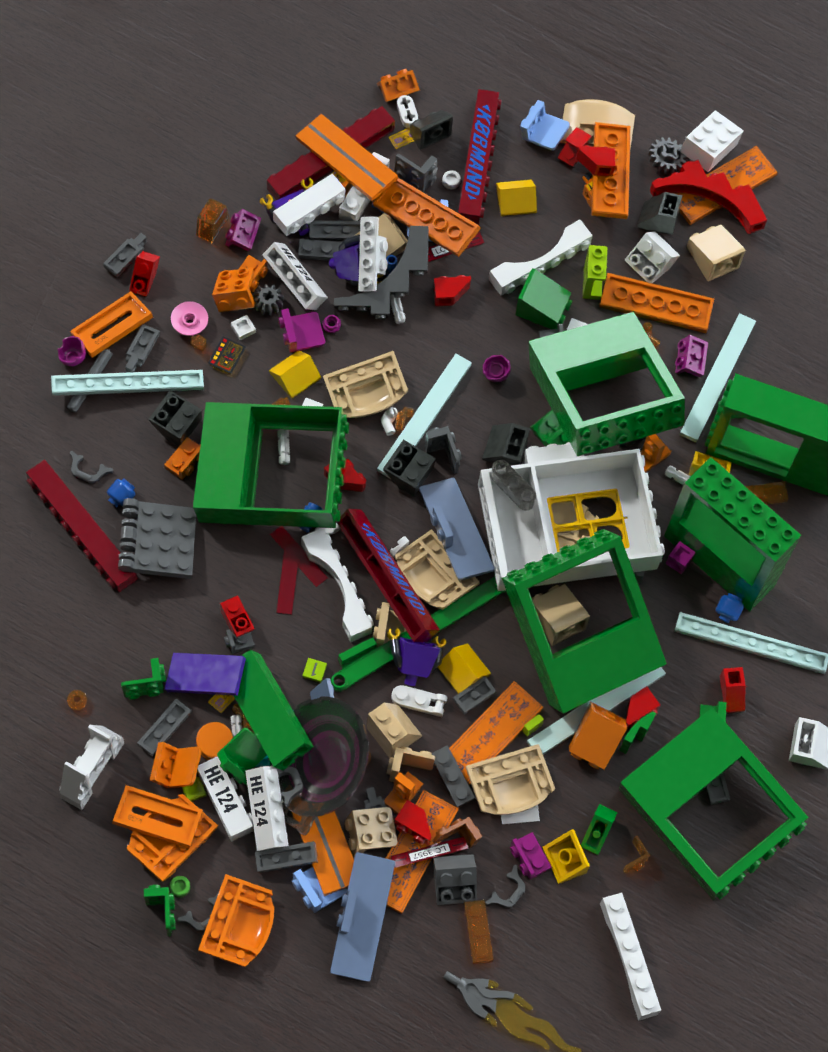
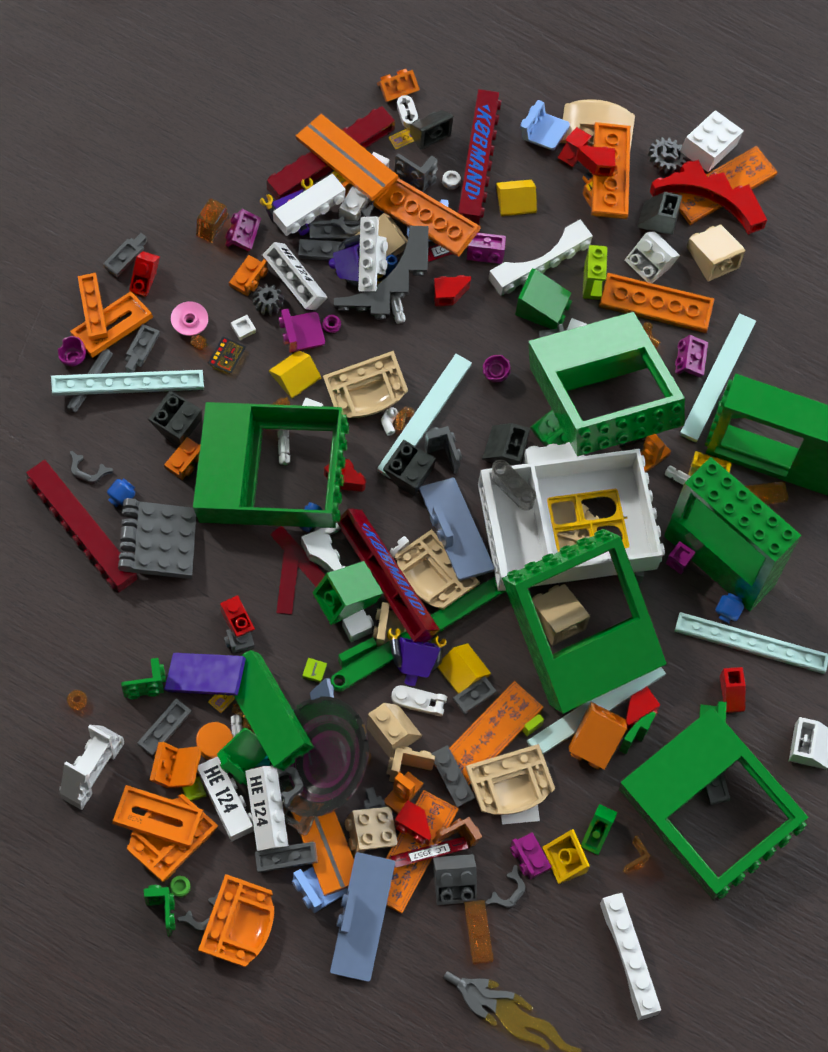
(92, 306): none -> orange plate
(233, 290): orange bracket -> none
(347, 592): none -> slope
(348, 230): none -> dark grey helmet
(487, 248): none -> magenta bracket

